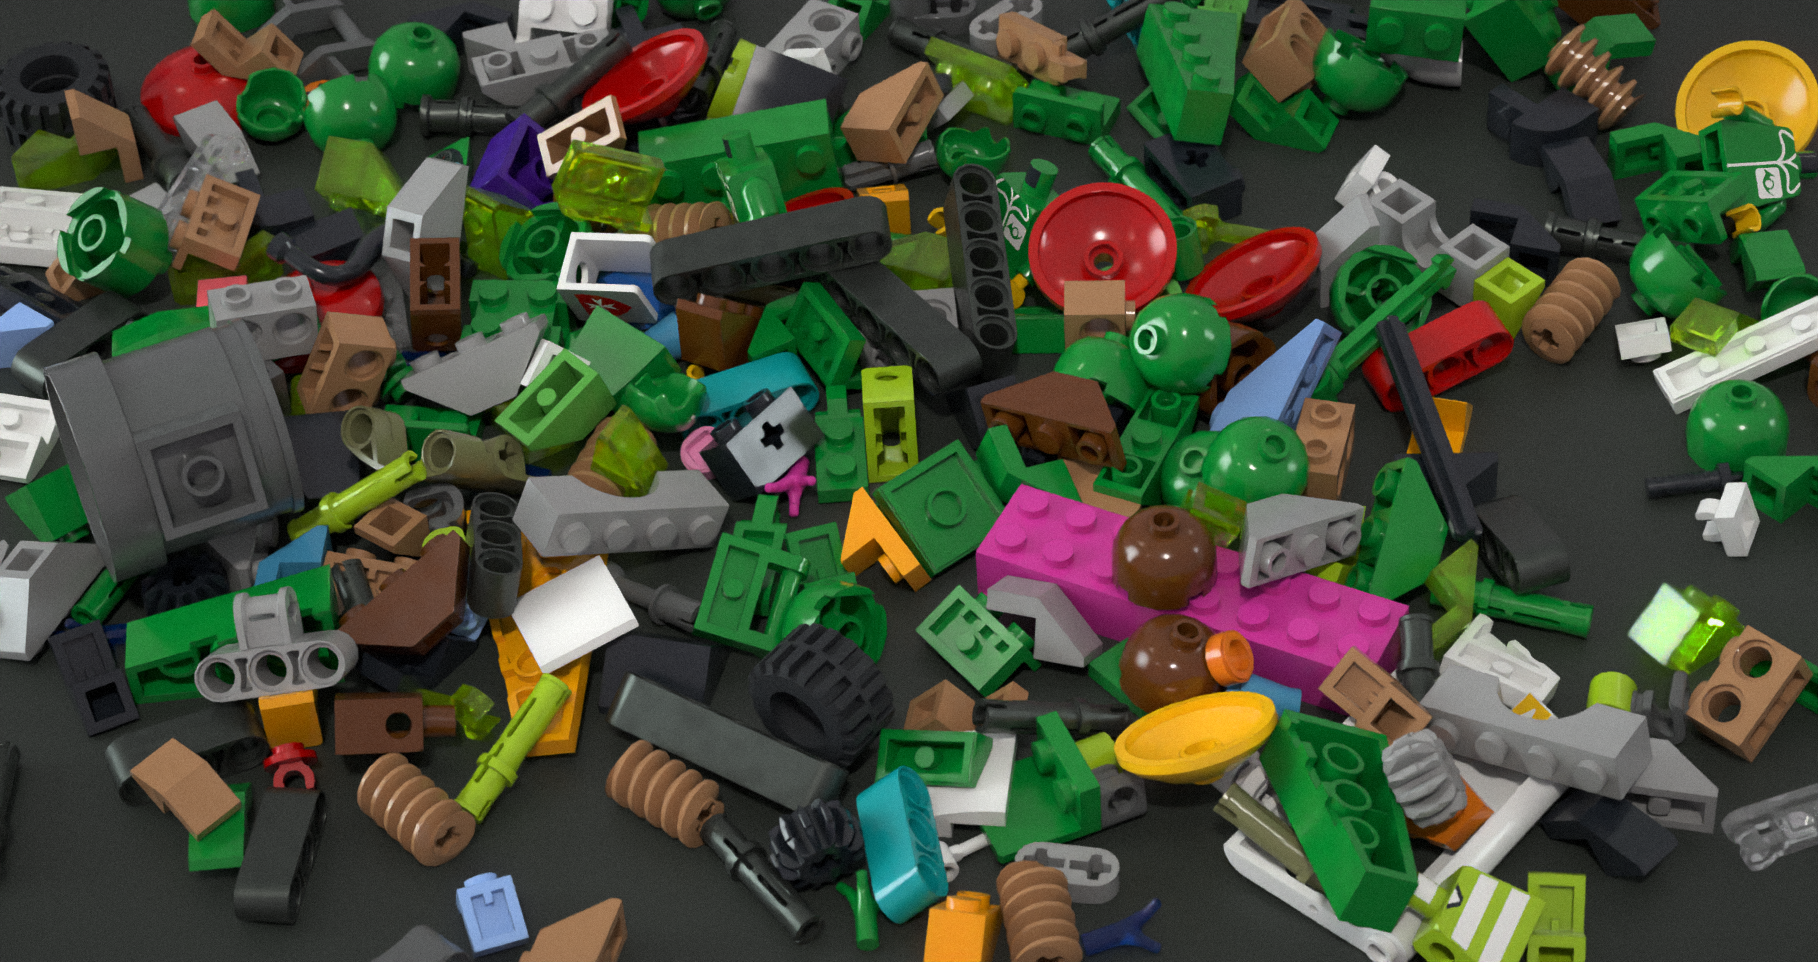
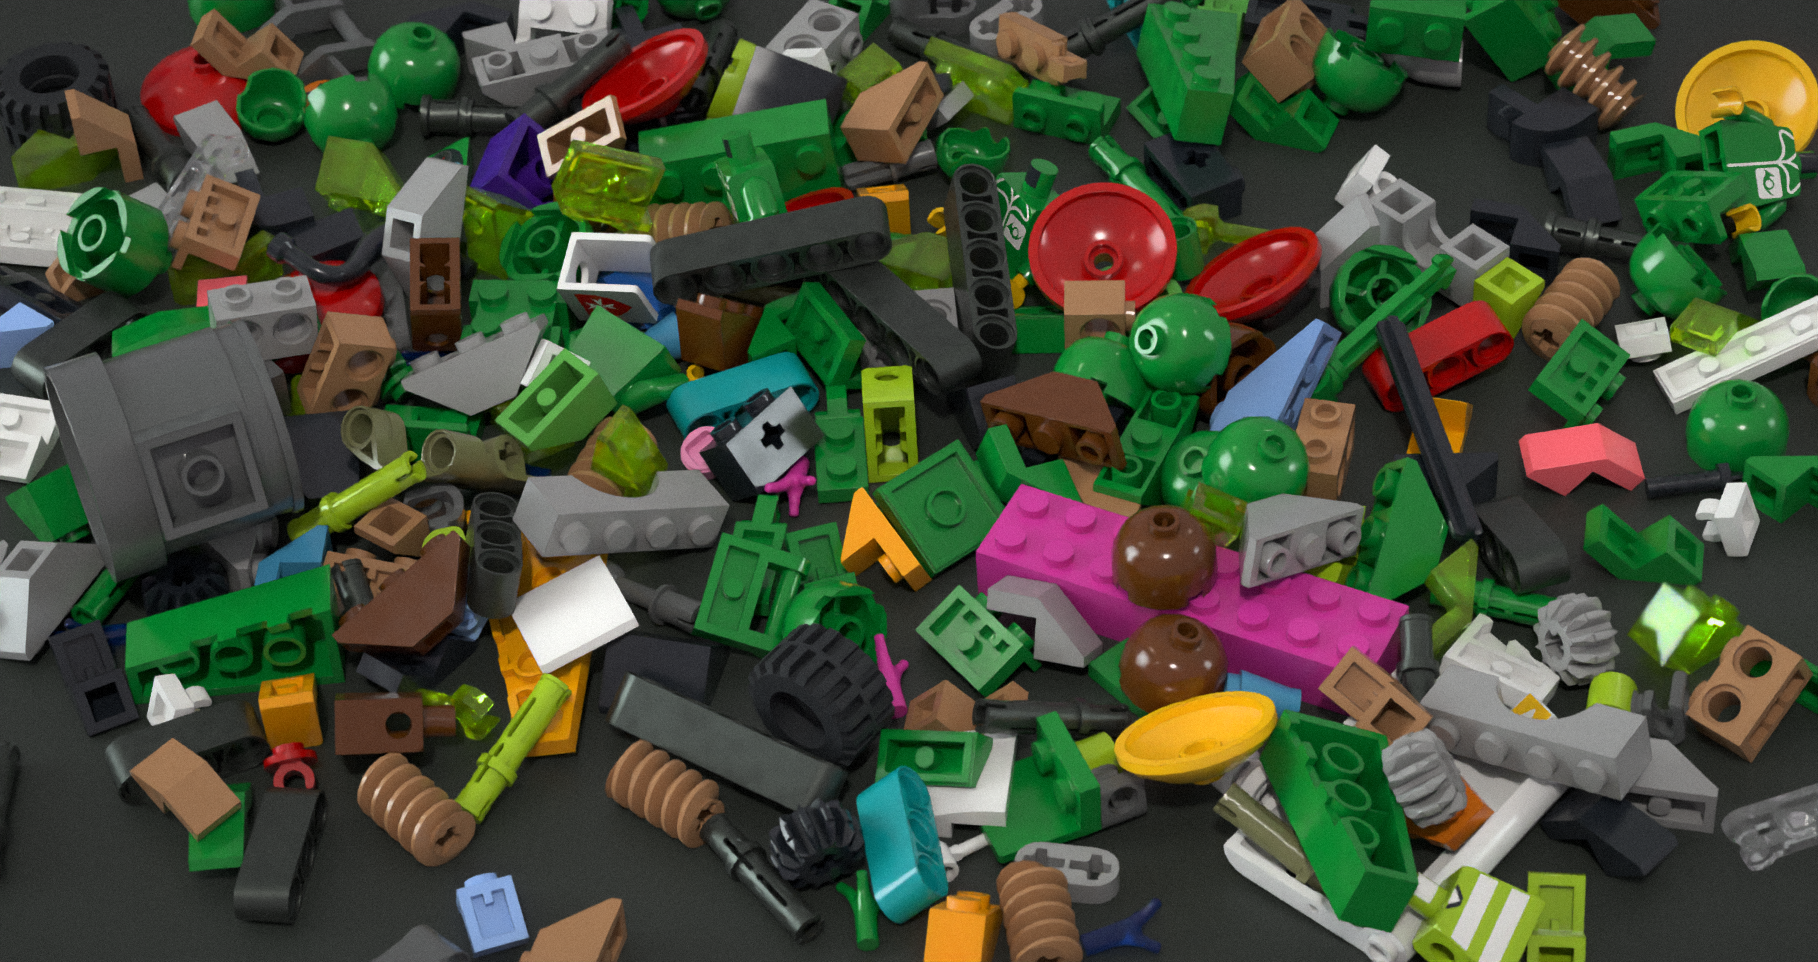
(172, 701): none -> white tile
(273, 627): light grey piece -> none
(666, 406): green hair -> none
(868, 70): none -> clear neon green slope
(892, 675): none -> dark pink bar
(1229, 658): orange tile -> none
(1569, 455): none -> coral slope
(1576, 638): none -> light grey gear
(1580, 374): none -> green bracket
(1656, 554): none -> green slope

